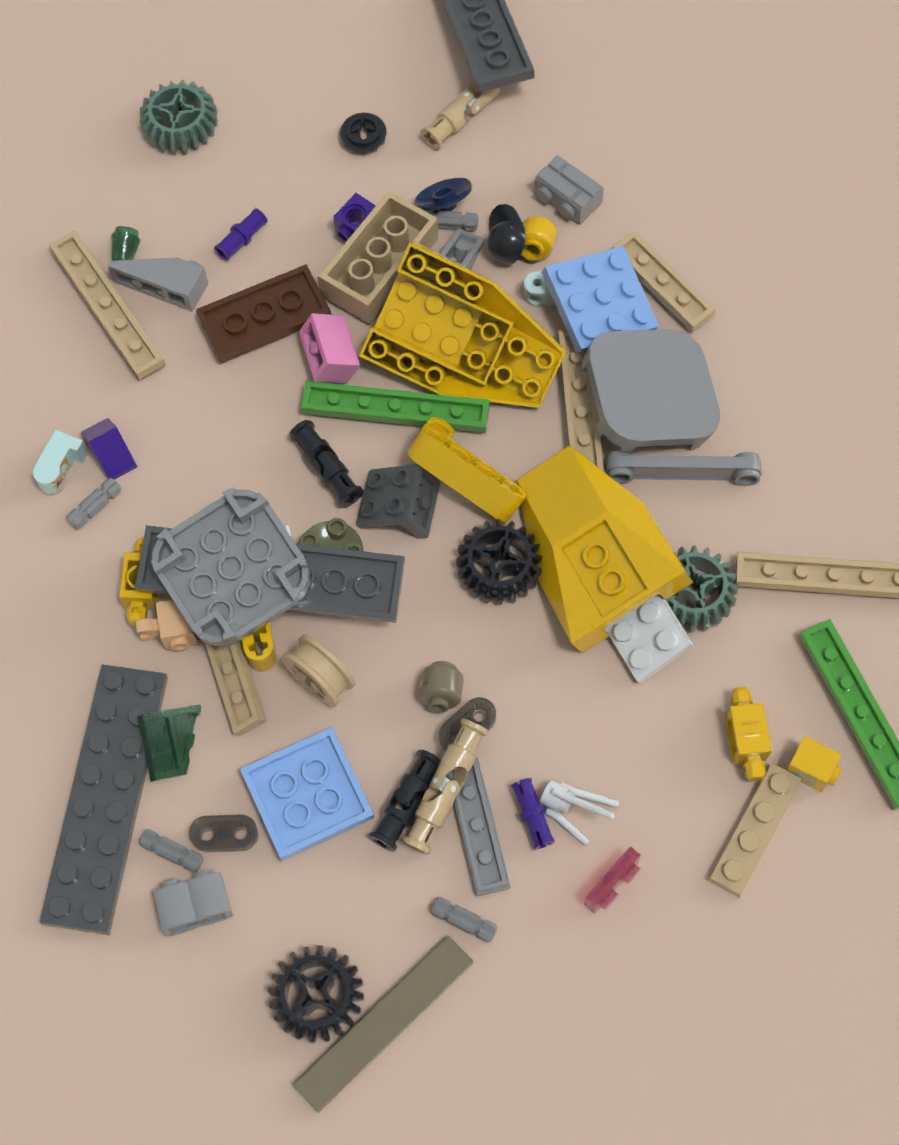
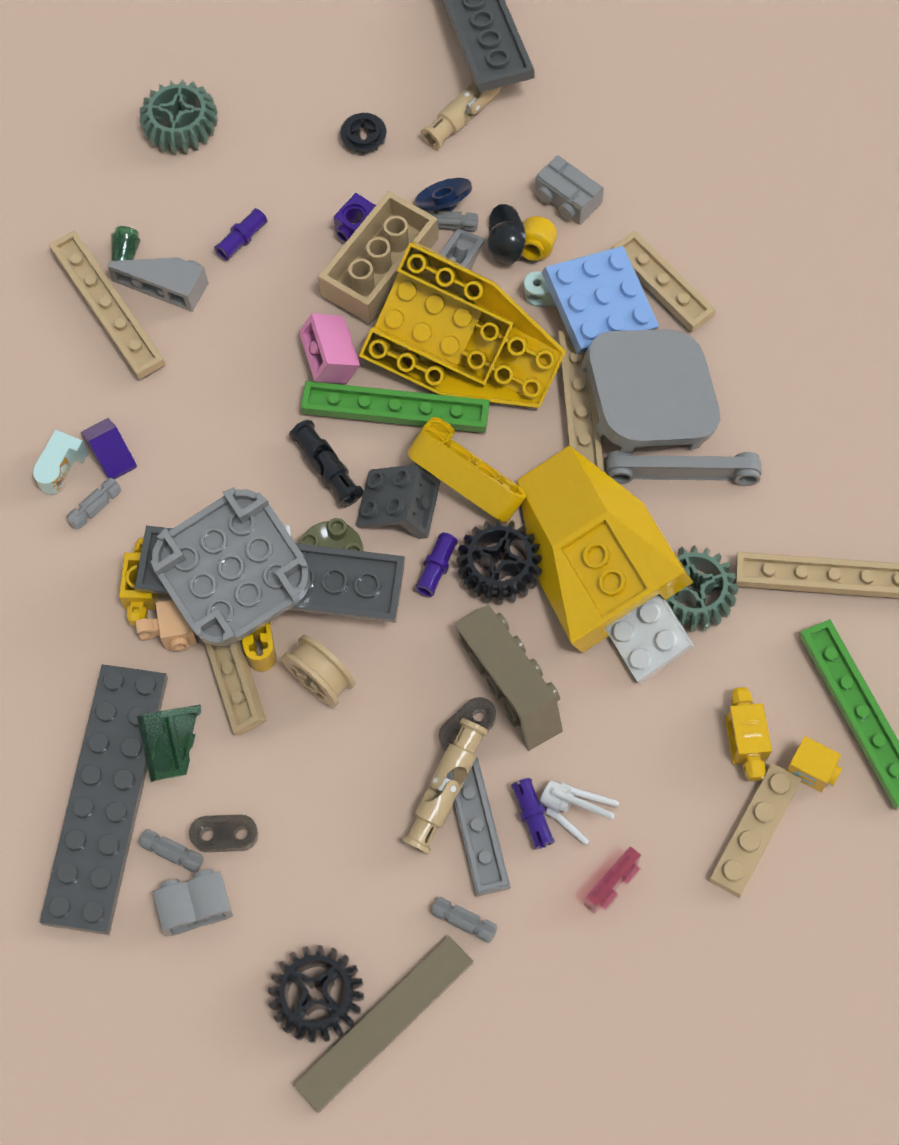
(261, 313): reddish brown plate -> none
(307, 793): light blue plate -> none
(408, 798): black piece -> none
(436, 564): none -> dark purple pin
(441, 686): dark tan head -> none
(511, 675): none -> dark tan wedge

